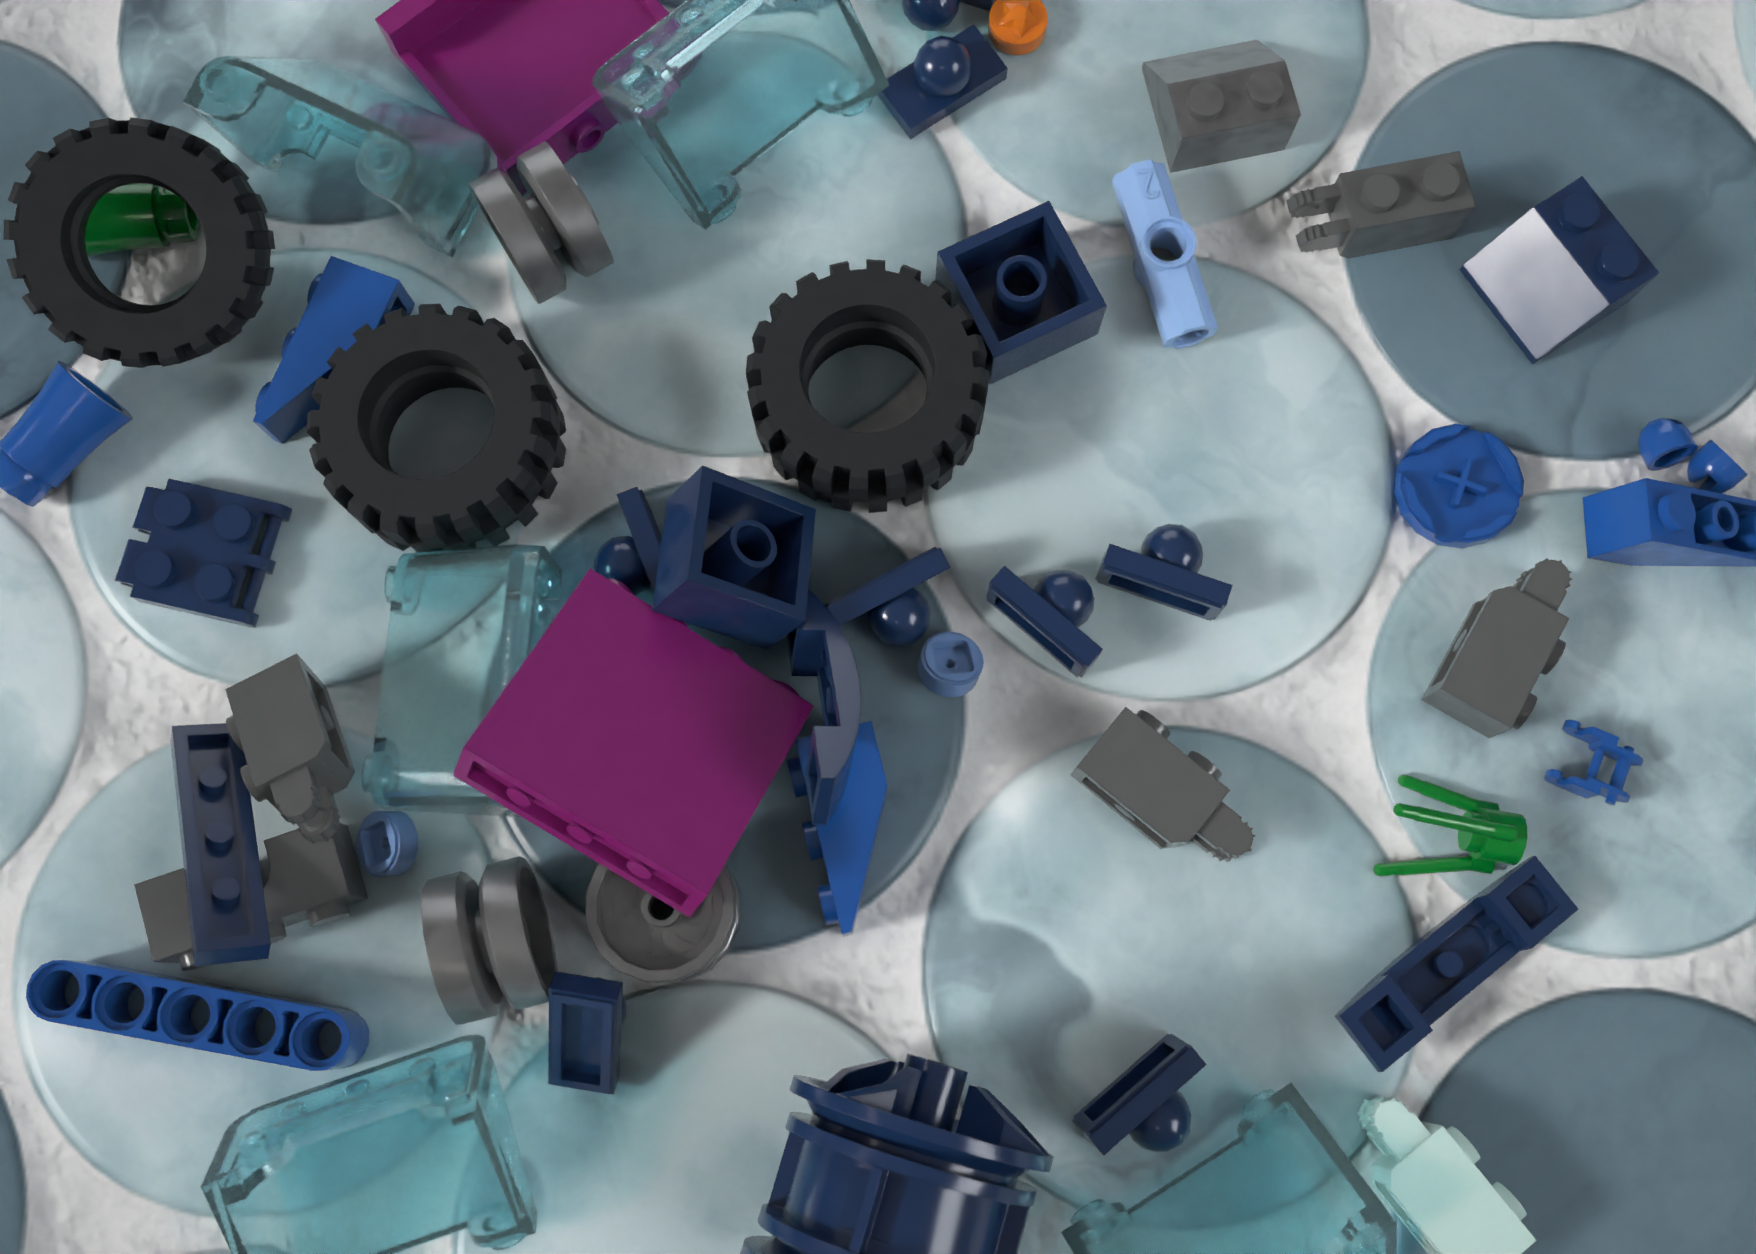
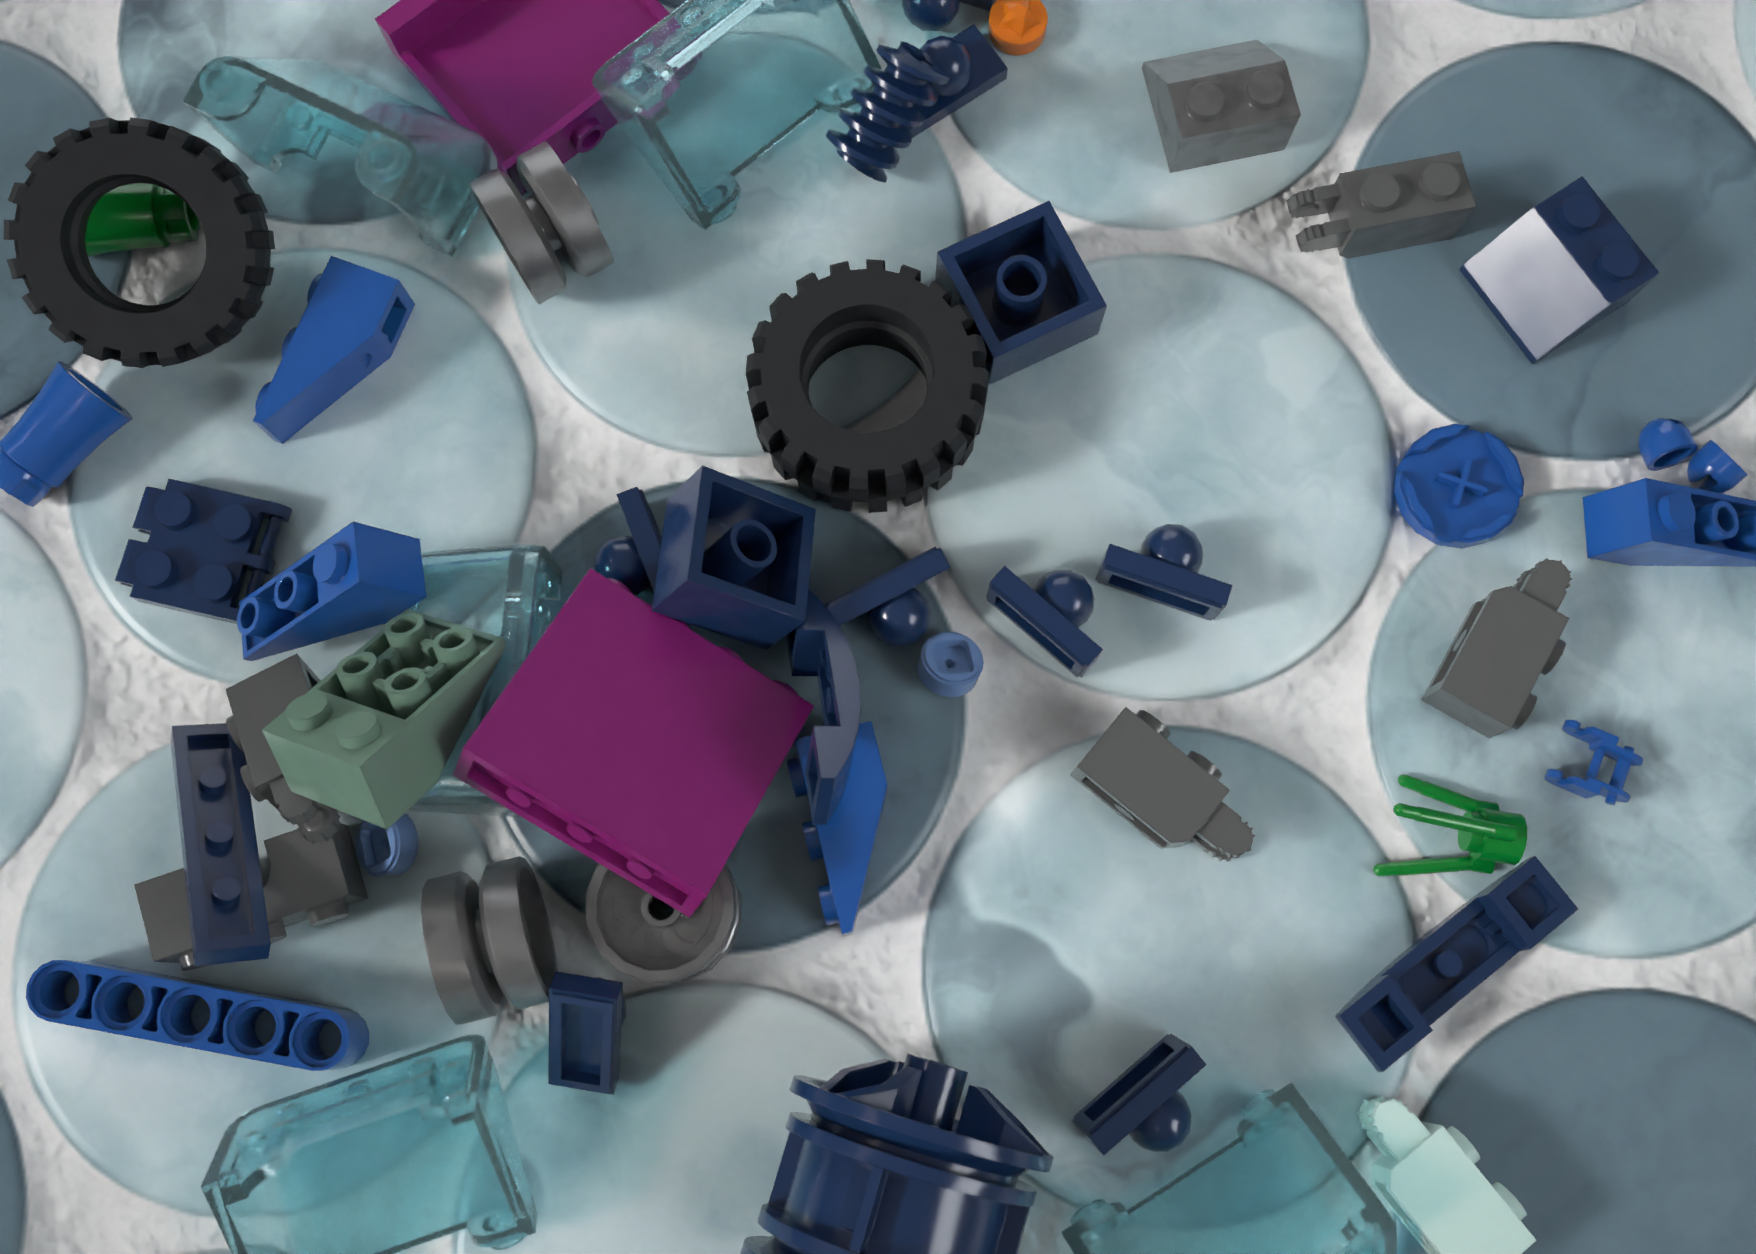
(336, 589): none -> blue slope
(385, 717): none -> sand green slope
(390, 372): black tyre -> none
(888, 109): none -> dark blue piece
(1171, 286): light blue piece -> none

